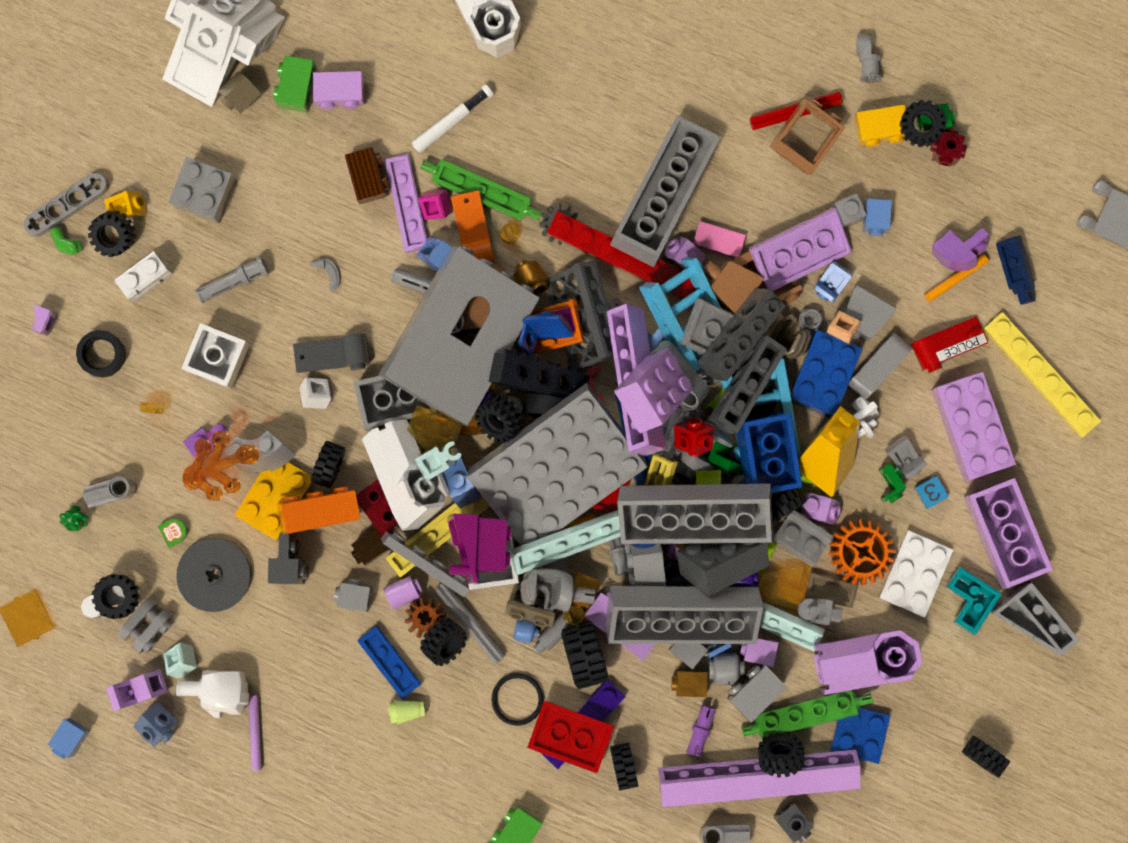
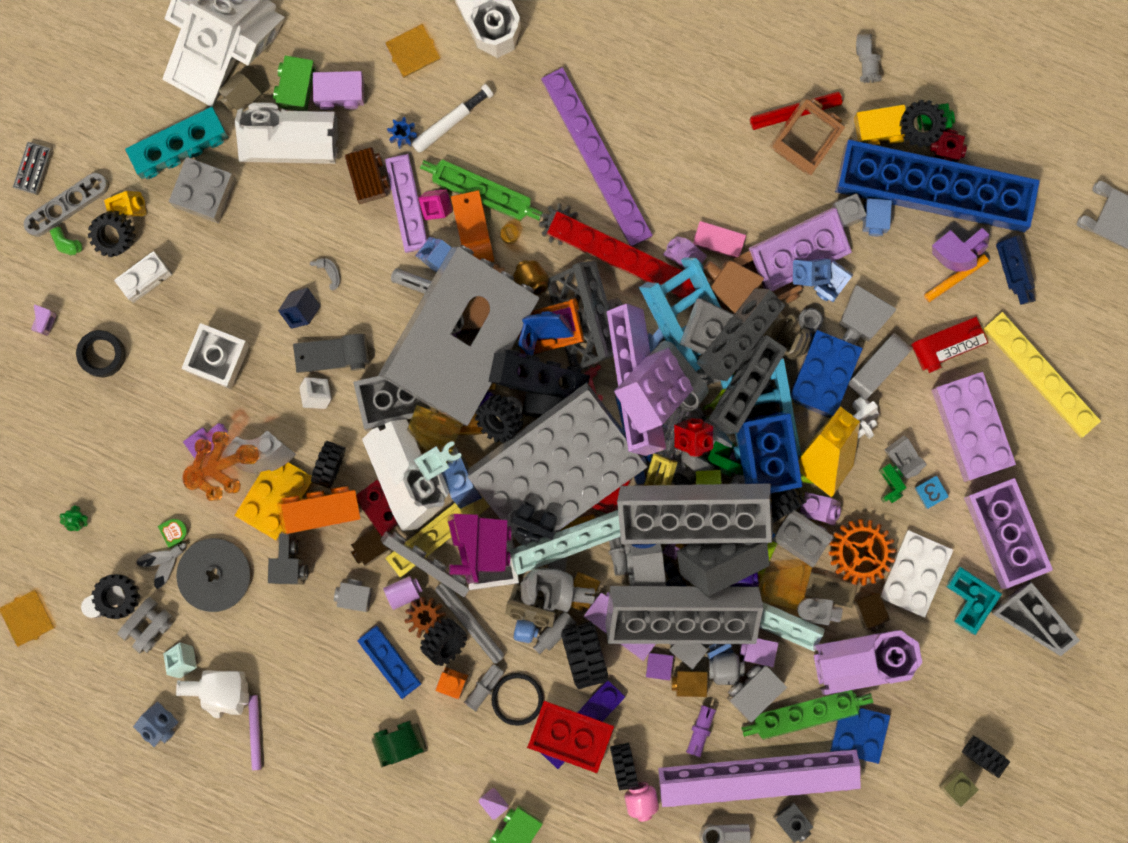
(32, 168): none -> tile
(68, 738): medium blue brick -> none
(108, 492): light grey piece -> none
(137, 690): lavender brick -> none
(151, 407): clear yellow tile -> none
(163, 141): none -> teal brick
(165, 559): none -> light grey piece
(241, 275): light grey pin -> none
(285, 136): none -> white brick
(299, 308): none -> dark blue panel
(398, 745): none -> dark green cylinder
(399, 138): none -> blue gear
(405, 711): yellowish green cone -> none
(412, 51): none -> clear yellow piece
(451, 683): none -> orange brick
(484, 687): none -> light grey axle
(493, 803): none -> lavender slope
(524, 519): none -> black hips
(577, 614): clear yellow hinge -> none
(596, 157): none -> medium lavender plate
(641, 801): none -> bright pink head
(659, 666): none -> medium lavender tile
(665, 191): light grey brick -> none
(781, 745): black tyre -> none
(812, 272): none -> medium blue bracket
(844, 327): light nougat brick -> none
(872, 611): none -> dark brown brick
(937, 186): none -> blue brick
(958, 788): none -> olive brick

